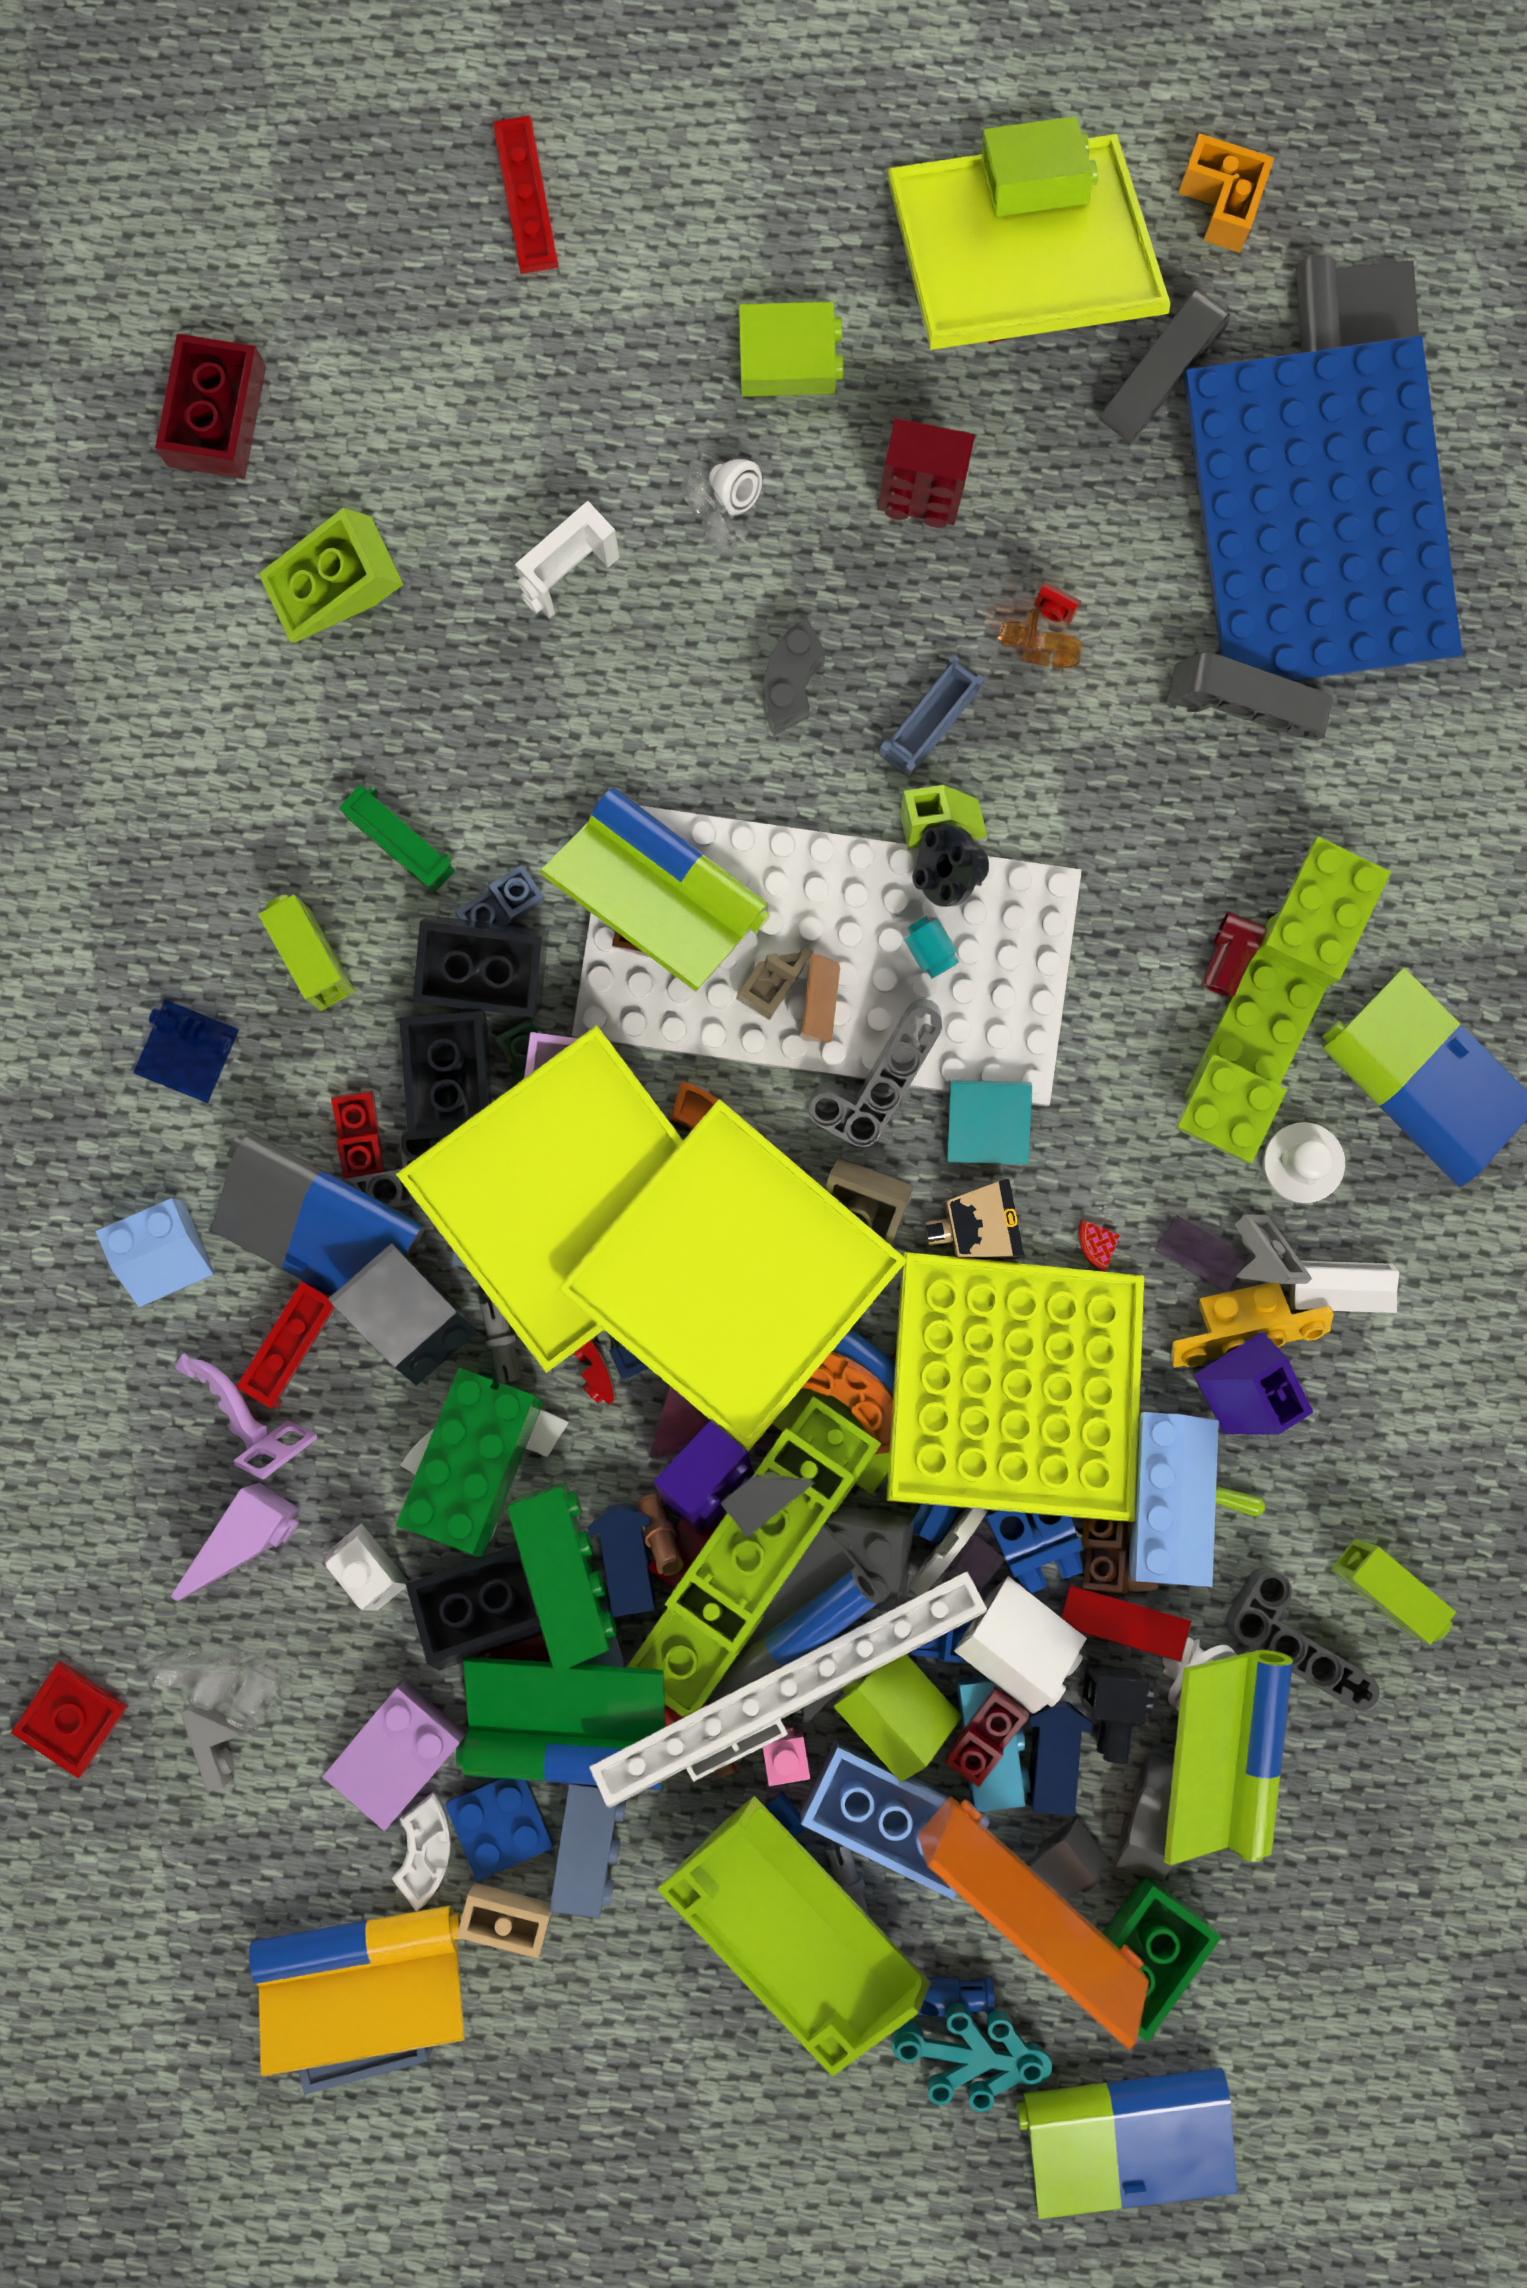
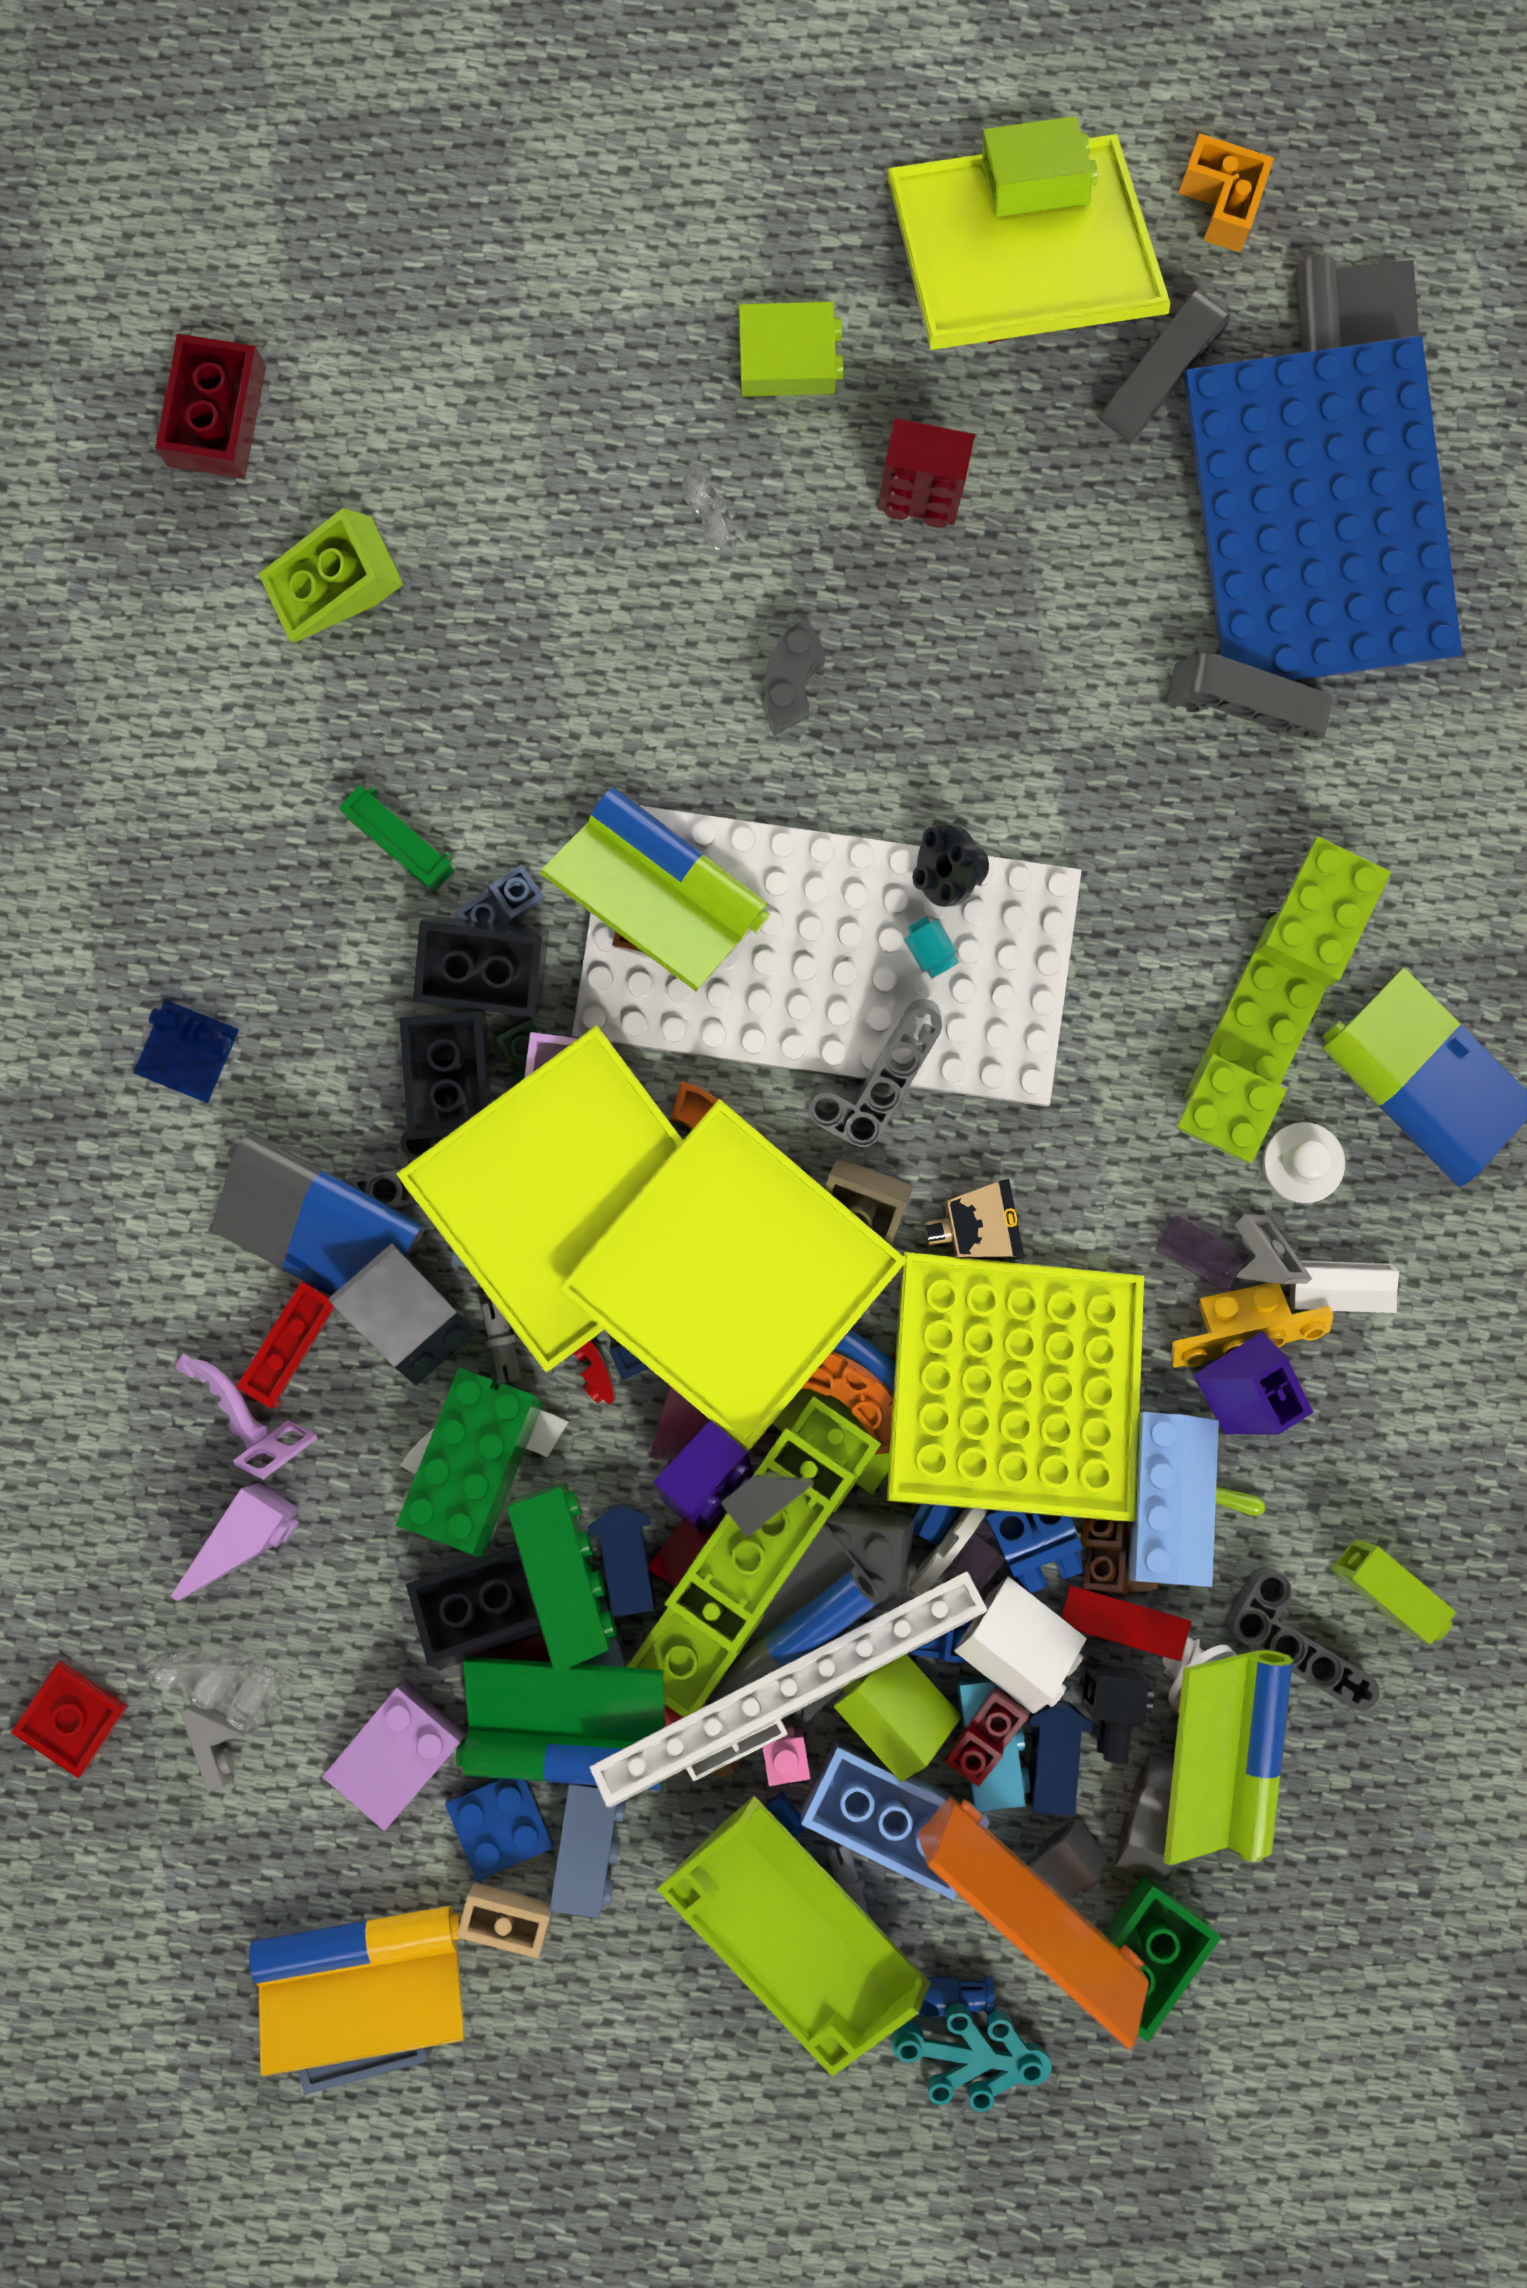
(155, 1251): light blue slope -> none
(306, 951): lime brick -> none
(358, 1134): red slope -> none
(365, 1570): white torso -> none
(427, 1851): white tile -> none
(525, 194): red tile -> none
(561, 551): white panel -> none
(660, 1536): nougat pin -> none
(737, 484): white brick -> none
(772, 981): dark tan slope -> none
(820, 999): medium nougat slope -> none
(931, 718): sand blue container -> none
(939, 806): lime slope -> none
(989, 1122): teal tile -> none
(1039, 645): clear orange piece -> none
(1056, 604): red slope -> none
(1097, 1244): red tile -> none
(1130, 2142): door -> none
(1233, 950): dark red piece -> none

